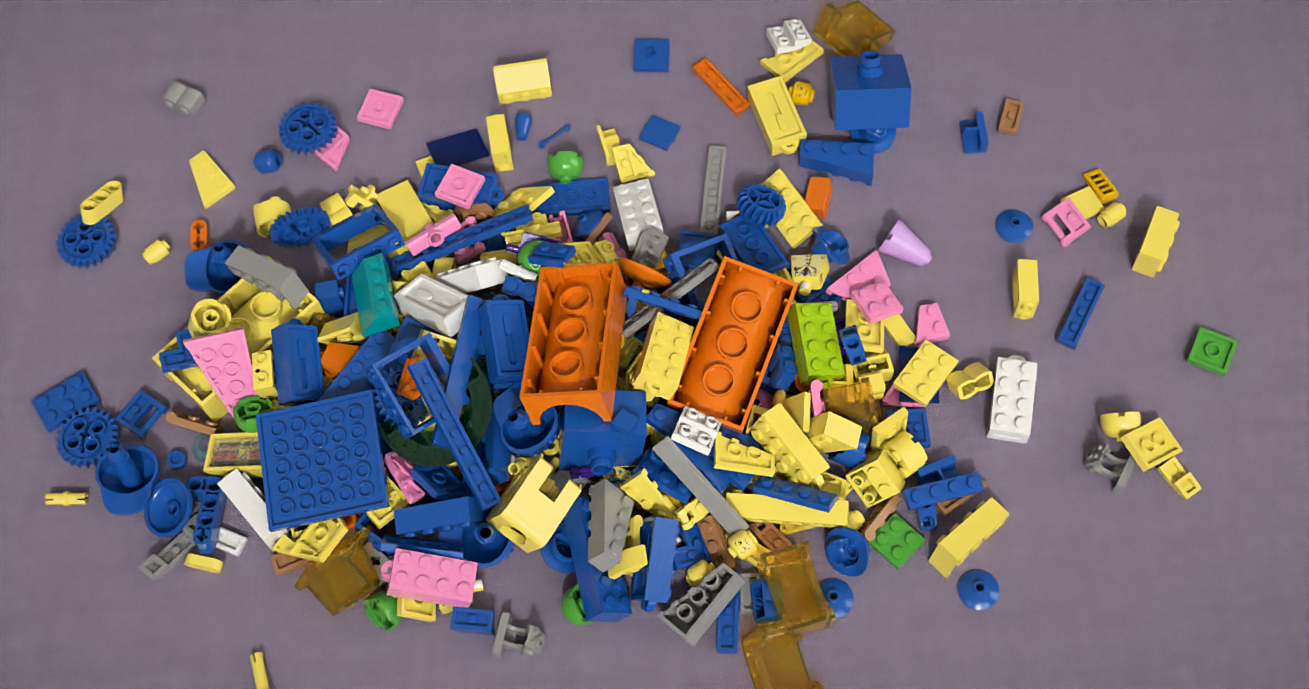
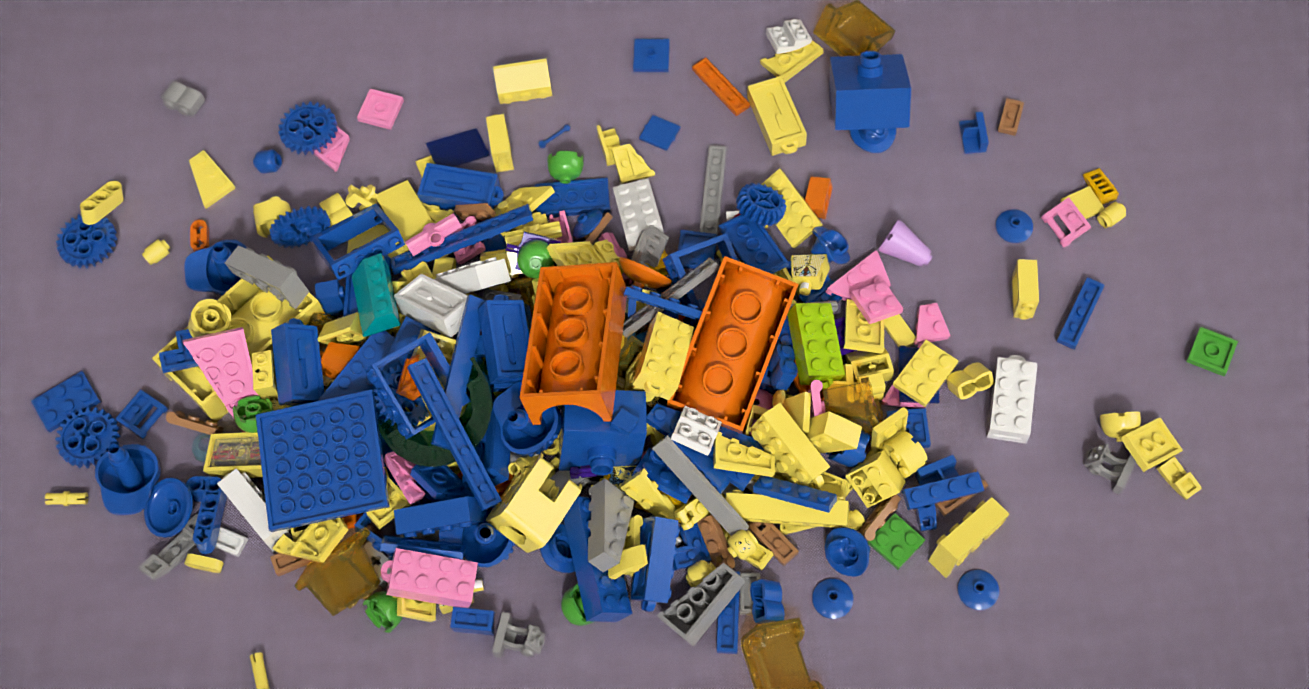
(177, 460): blue tile -> none
(460, 186): bright pink plate -> none
(518, 271): white axle -> none
(520, 290): blue brick -> none
(522, 126): blue cone -> none
(552, 254): blue plate -> none
(796, 590): clear yellow windscreen -> none
(802, 93): yellow head -> none
(839, 158): blue wedge -> none
(853, 345): blue leg -> none
(1156, 242): light yellow brick -> none

